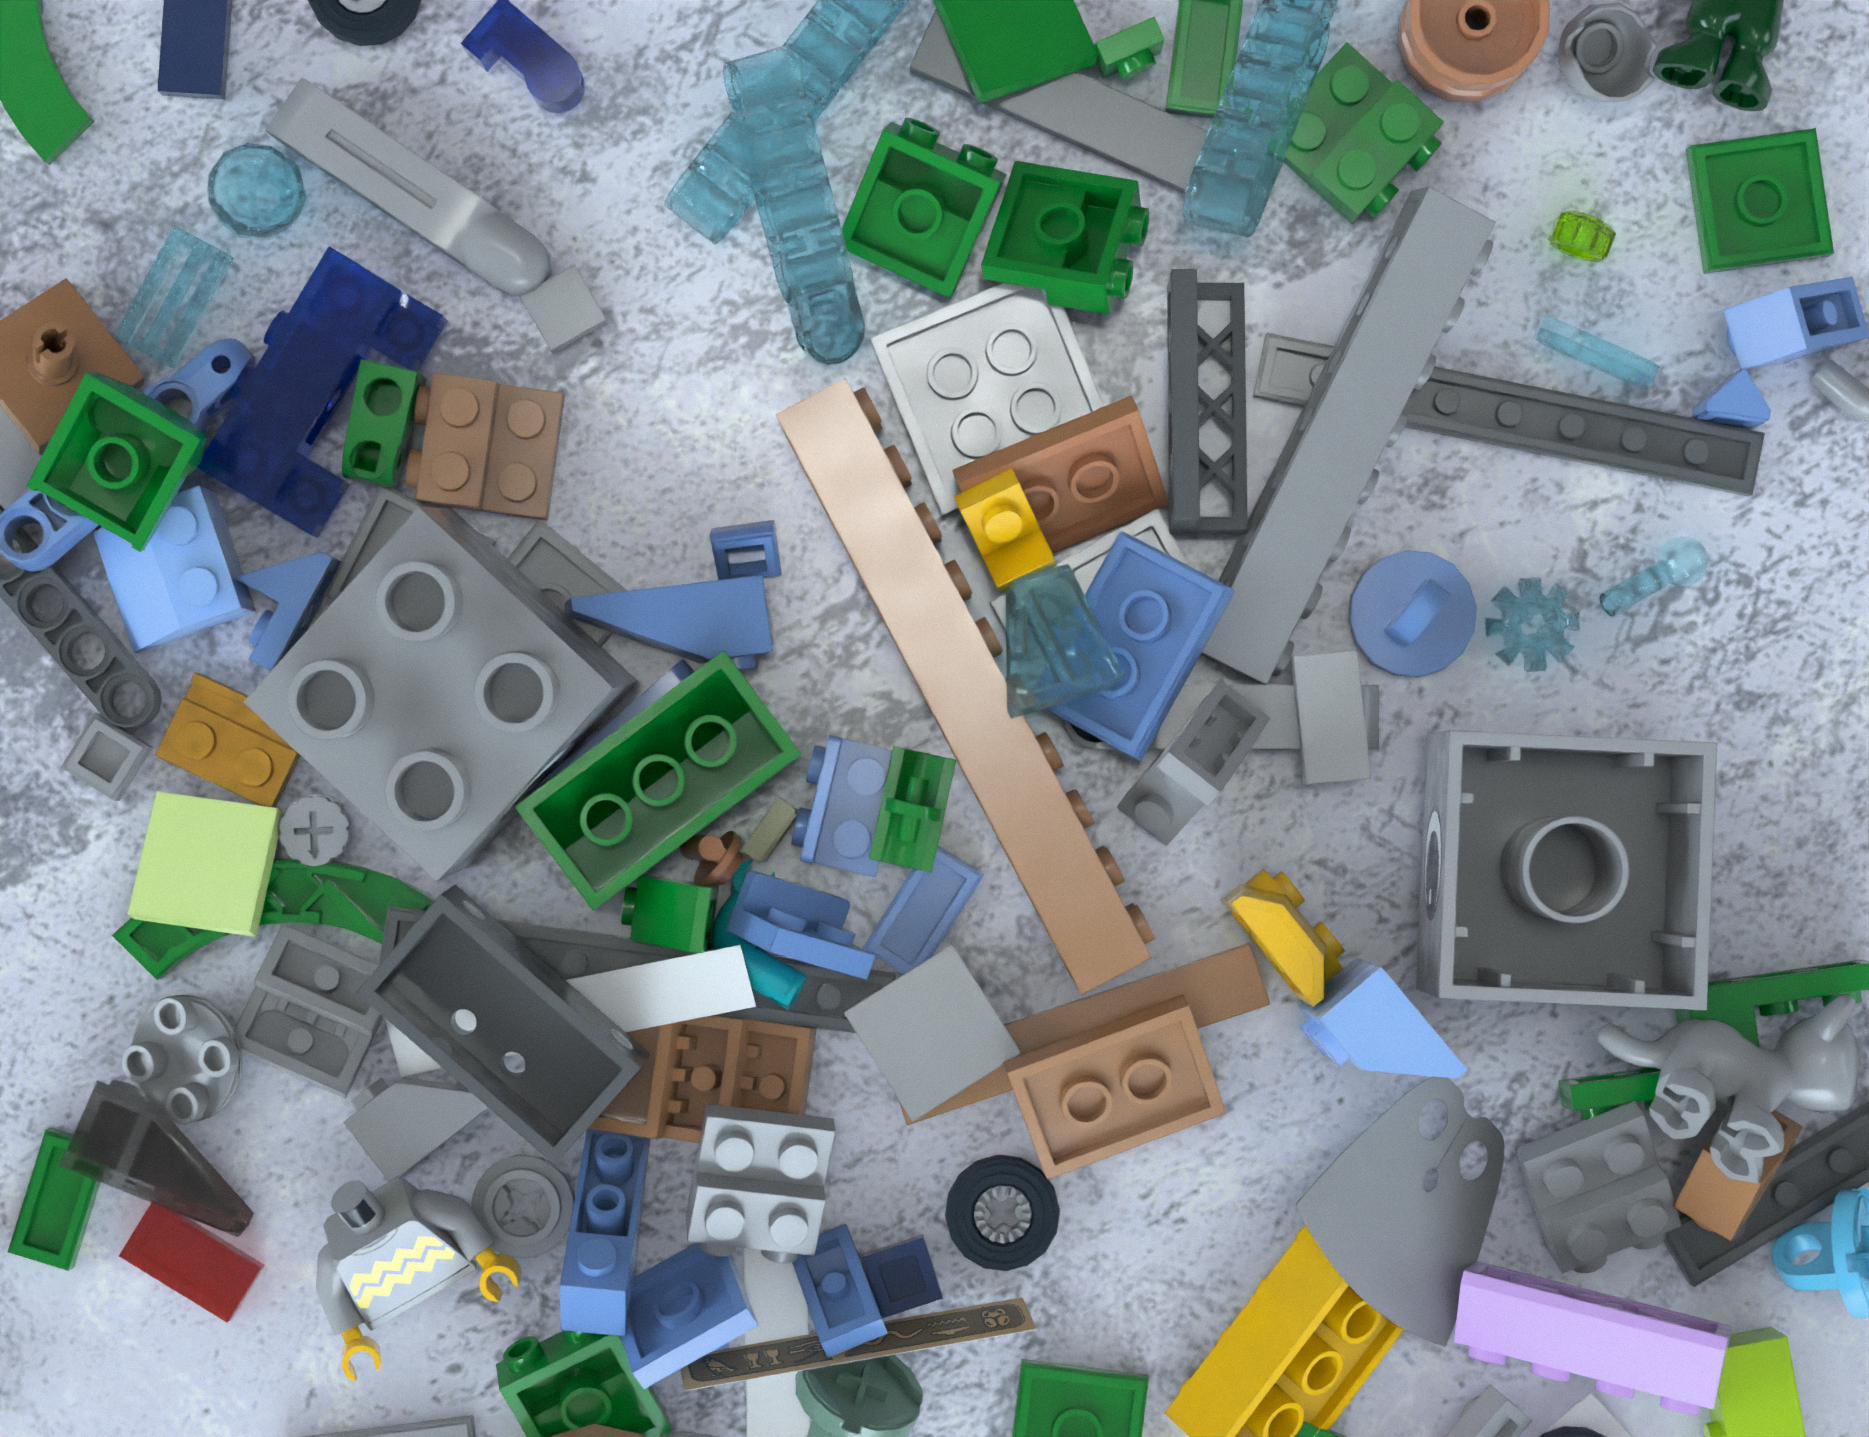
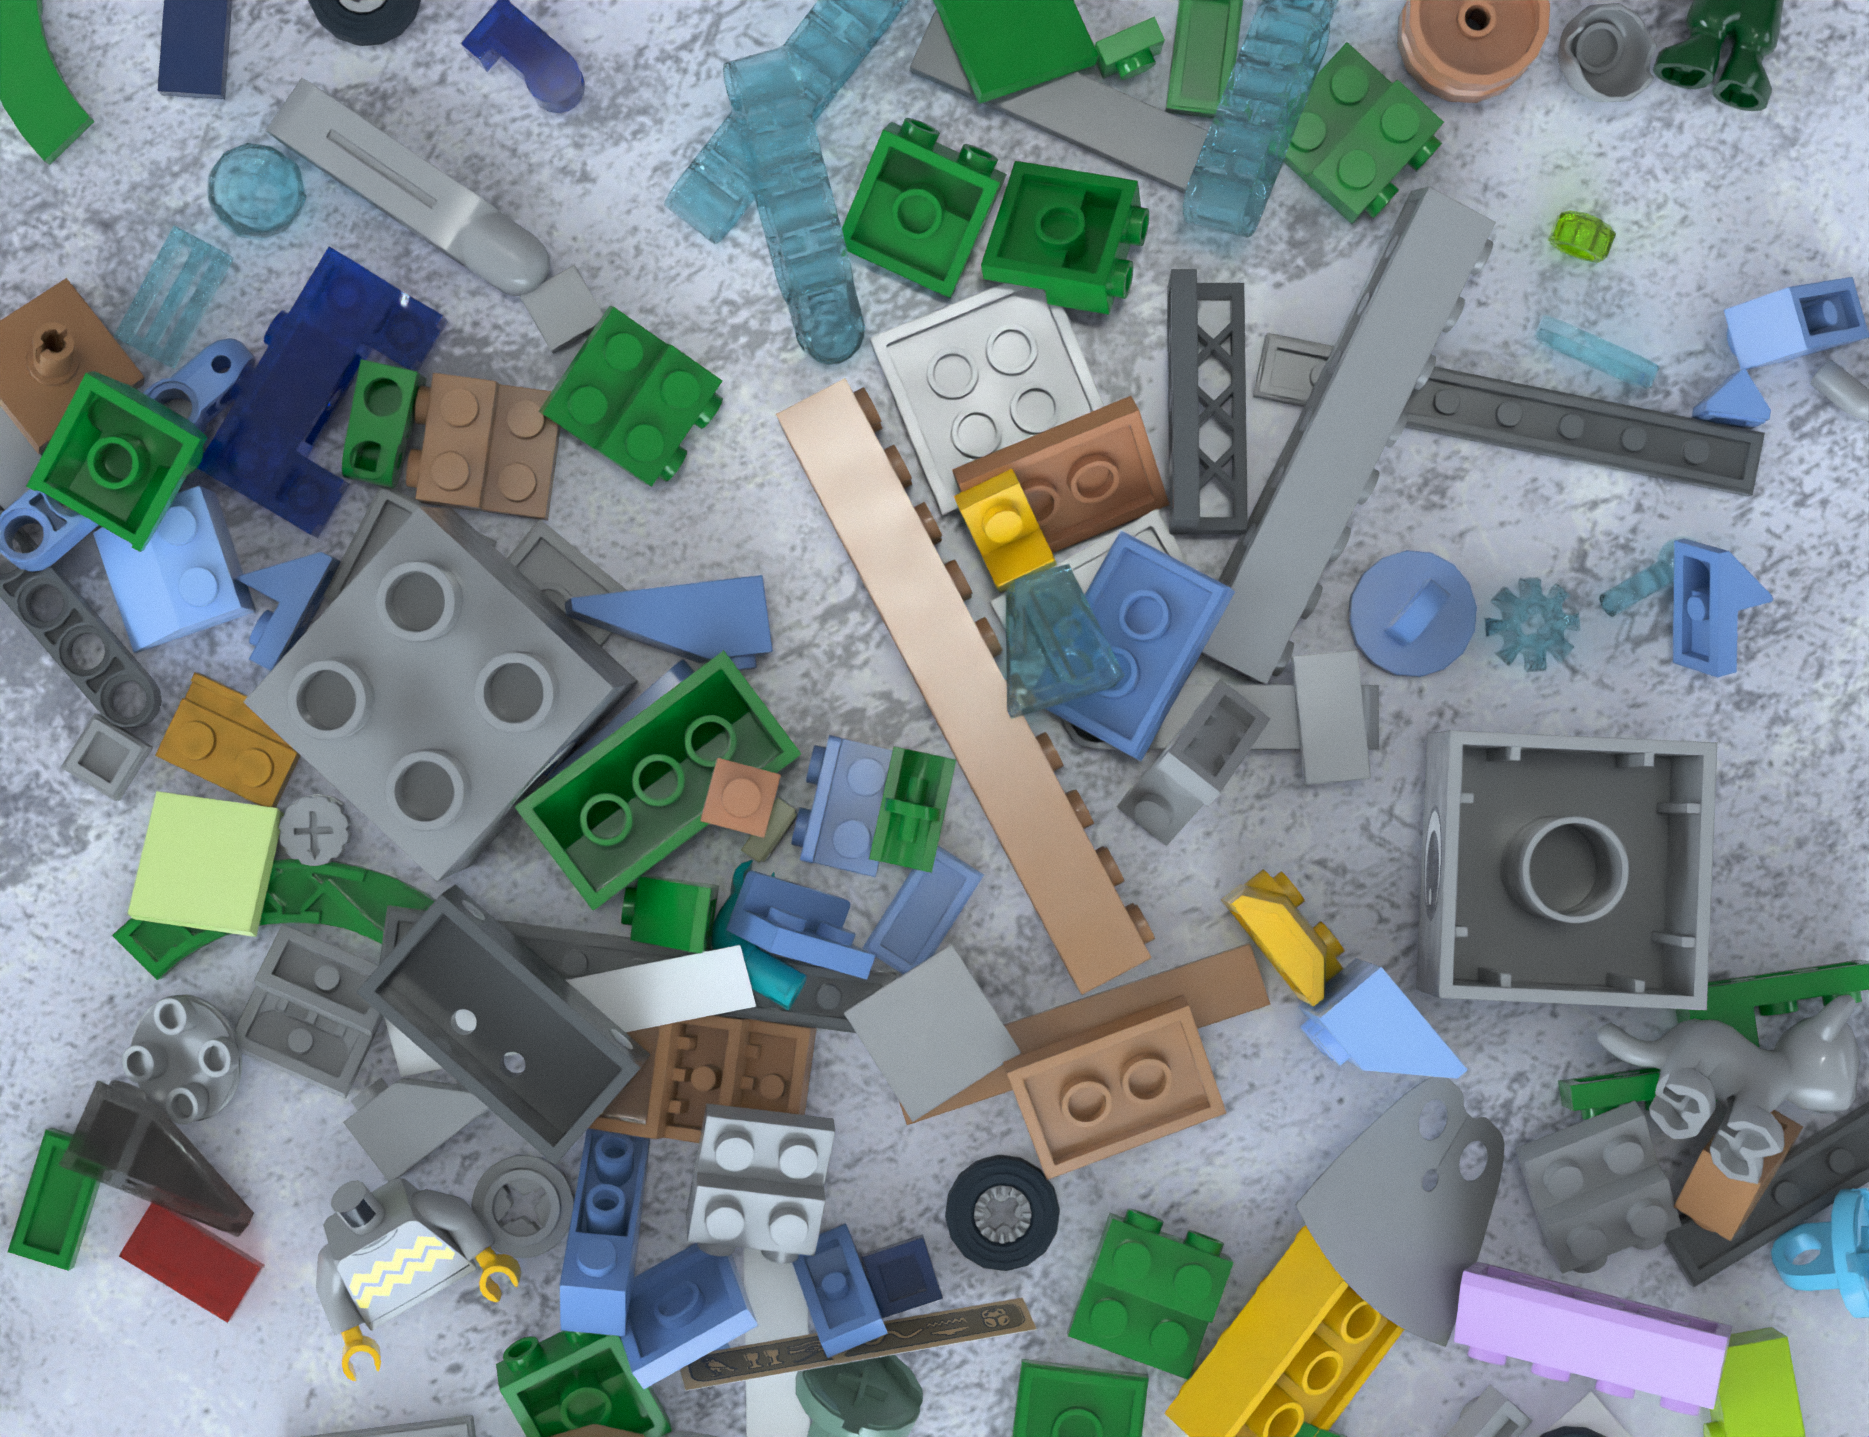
(633, 398): none -> green plate
(717, 856): nougat plate -> none
(740, 797): none -> nougat plate
(746, 550): medium blue slope -> none
(1151, 1292): none -> green plate
(1707, 599): none -> medium blue slope
(1759, 201): green tile -> none

